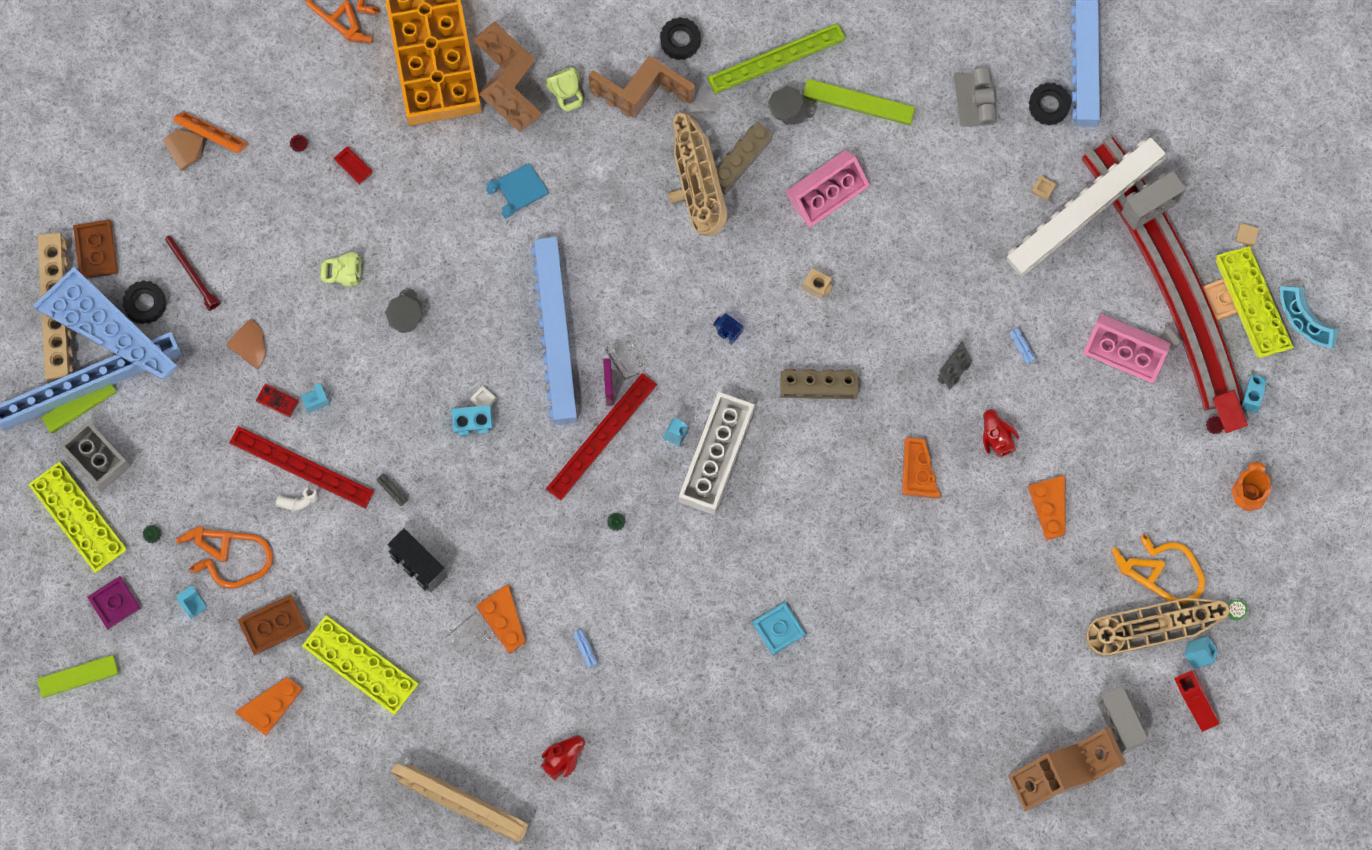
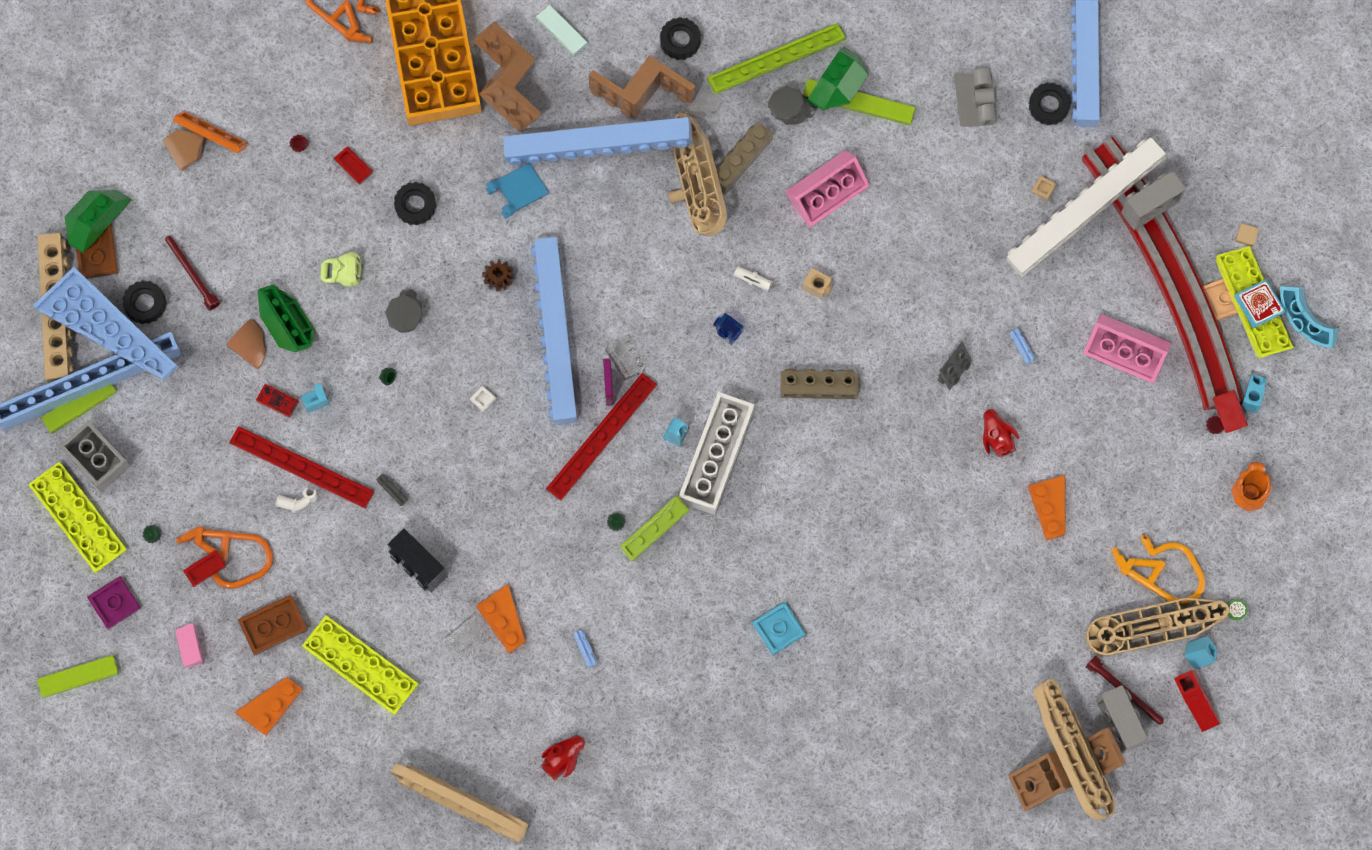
(92, 216): none -> green wedge
(189, 645): none -> bright pink slope
(191, 602): medium azure panel -> none
(204, 568): none -> red tile
(285, 319): none -> green wedge
(387, 376): none -> dark green piece
(409, 190): none -> black tyre
(471, 414): medium azure brick -> none
(505, 277): none -> reddish brown gear
(561, 30): none -> light aqua tile
(565, 85): yellowish green piece -> none
(598, 140): none -> light blue brick
(654, 528): none -> lime tile
(753, 278): none -> white pin
(839, 81): none -> green wedge
(917, 471): orange wing -> none
(1074, 751): none -> tan beam
(1096, 666): none -> dark red piece
(1170, 336): light grey tile -> none
(1259, 304): none -> tile

